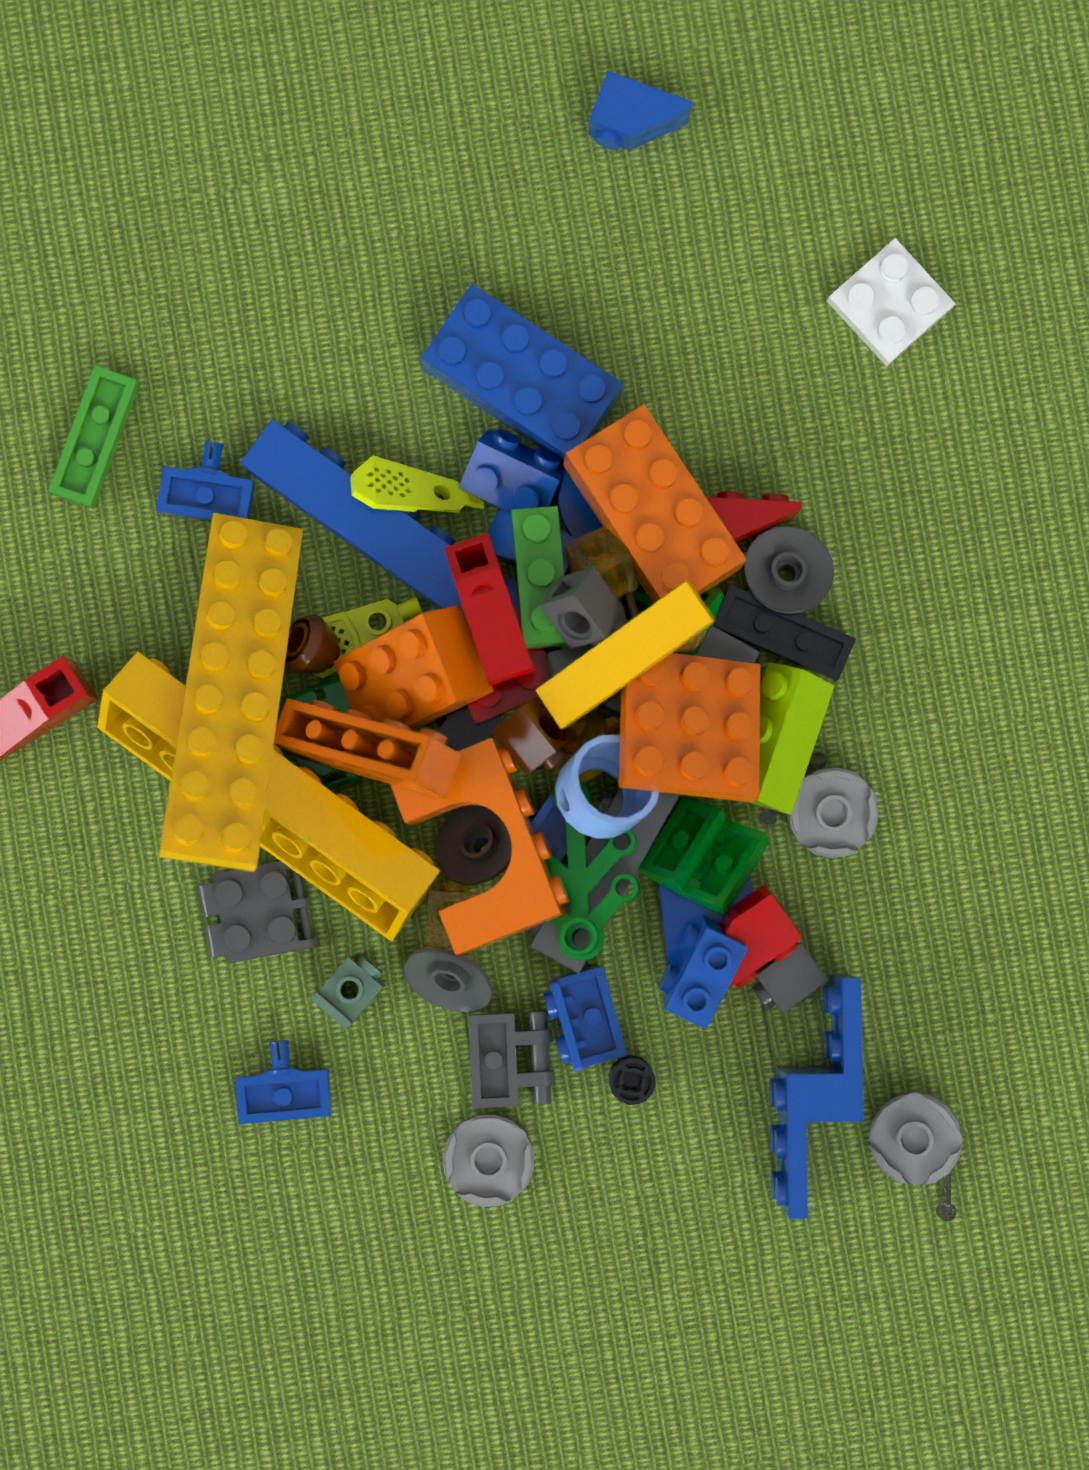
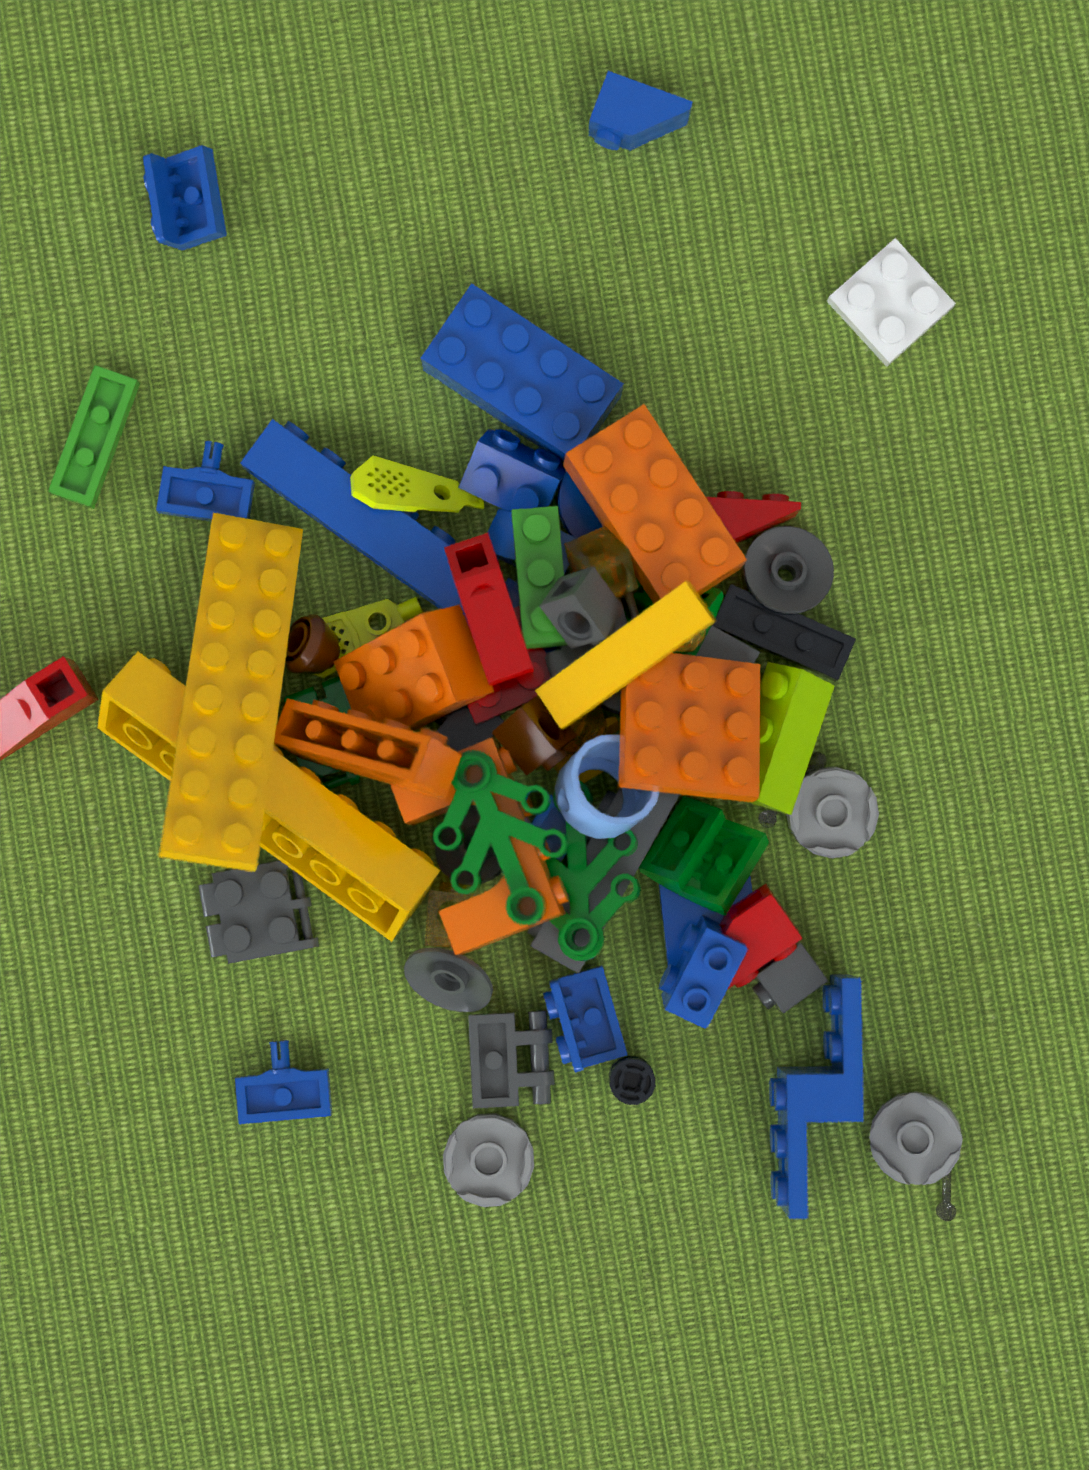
(184, 198): none -> blue bracket
(336, 1004): sand green brick -> none
(495, 830): none -> green plant

